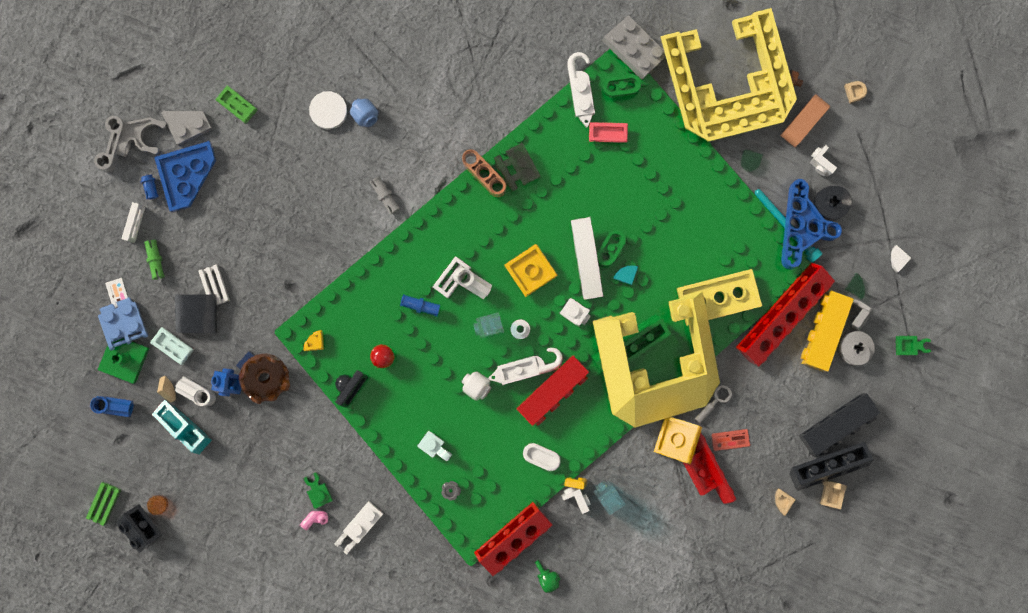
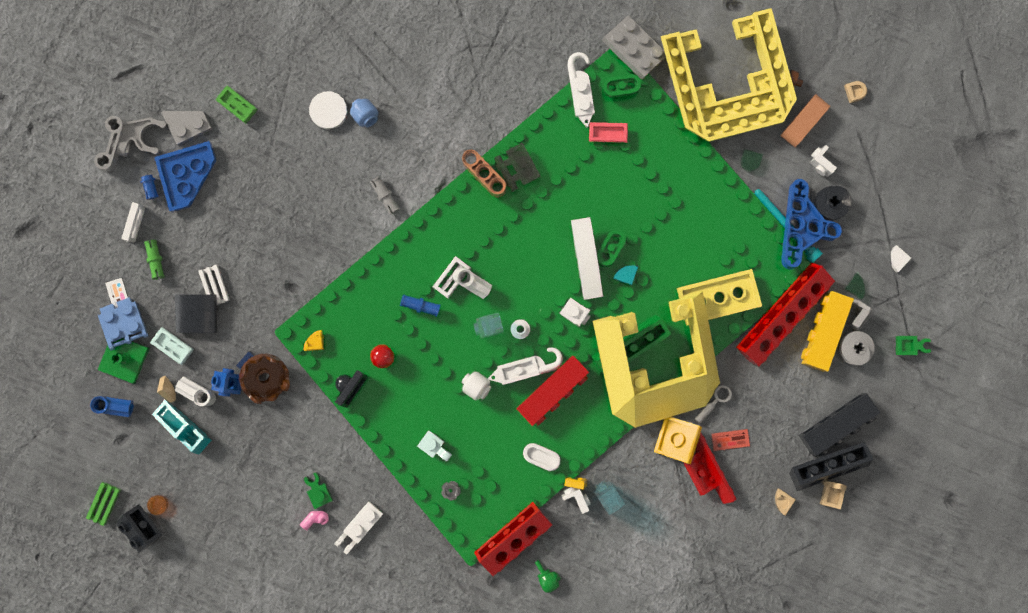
(530, 270): yellow plate -> none

